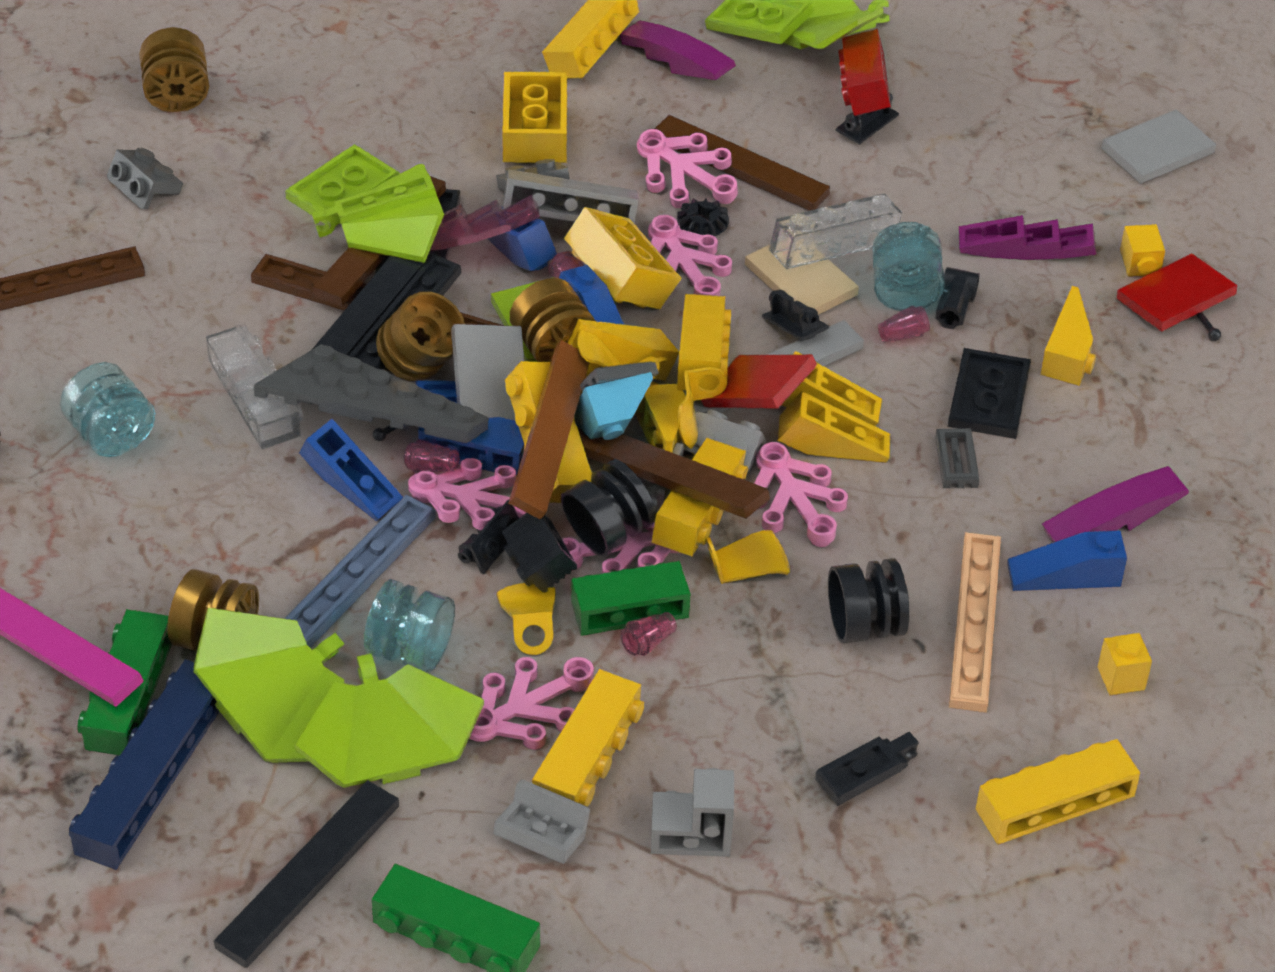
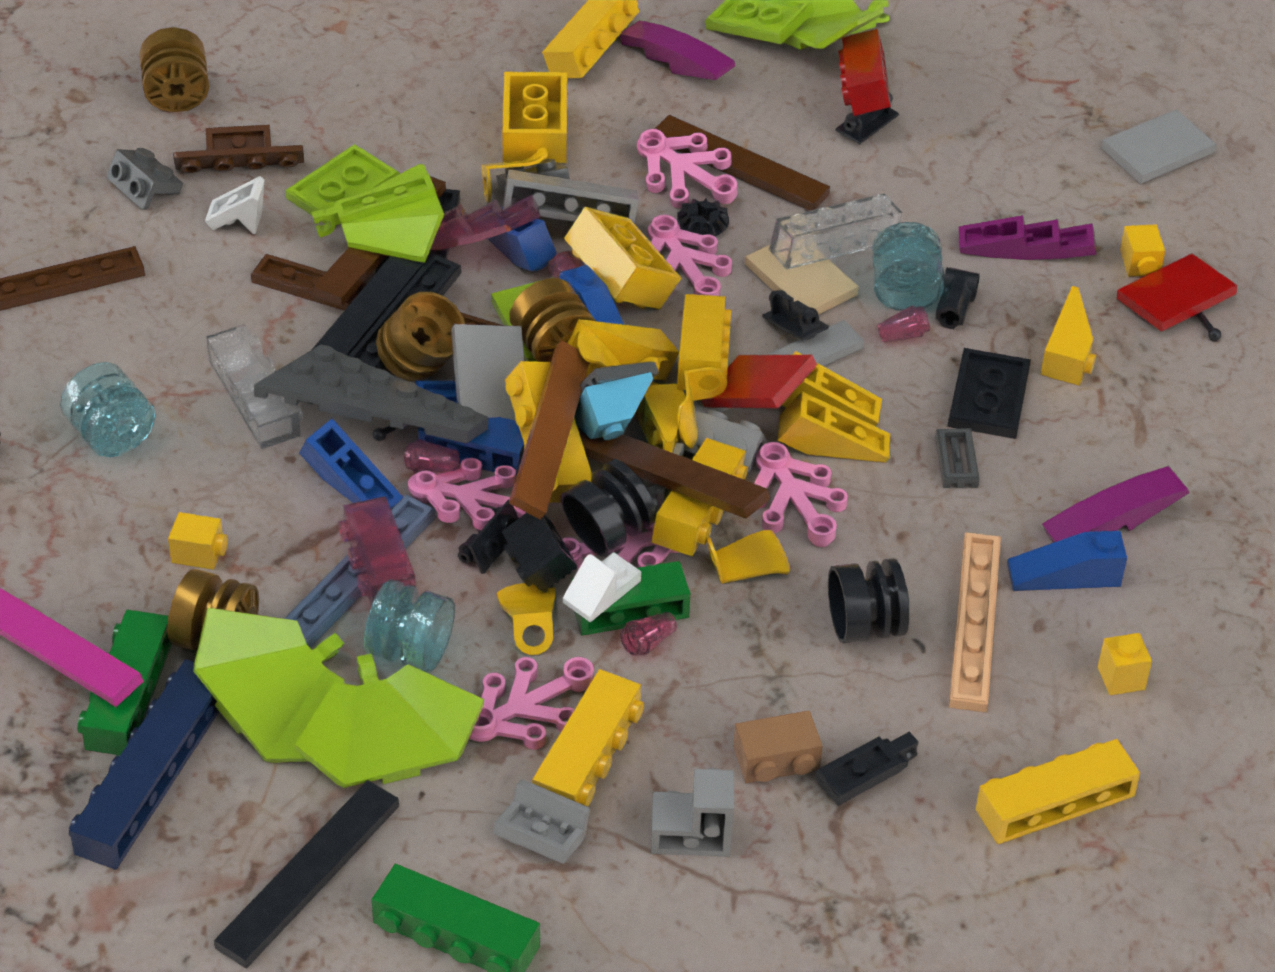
(197, 540): none -> yellow brick
(238, 148): none -> reddish brown bracket
(240, 203): none -> white slope
(375, 546): none -> clear pink brick
(536, 158): none -> yellow piece
(600, 585): none -> white slope
(777, 746): none -> medium nougat brick

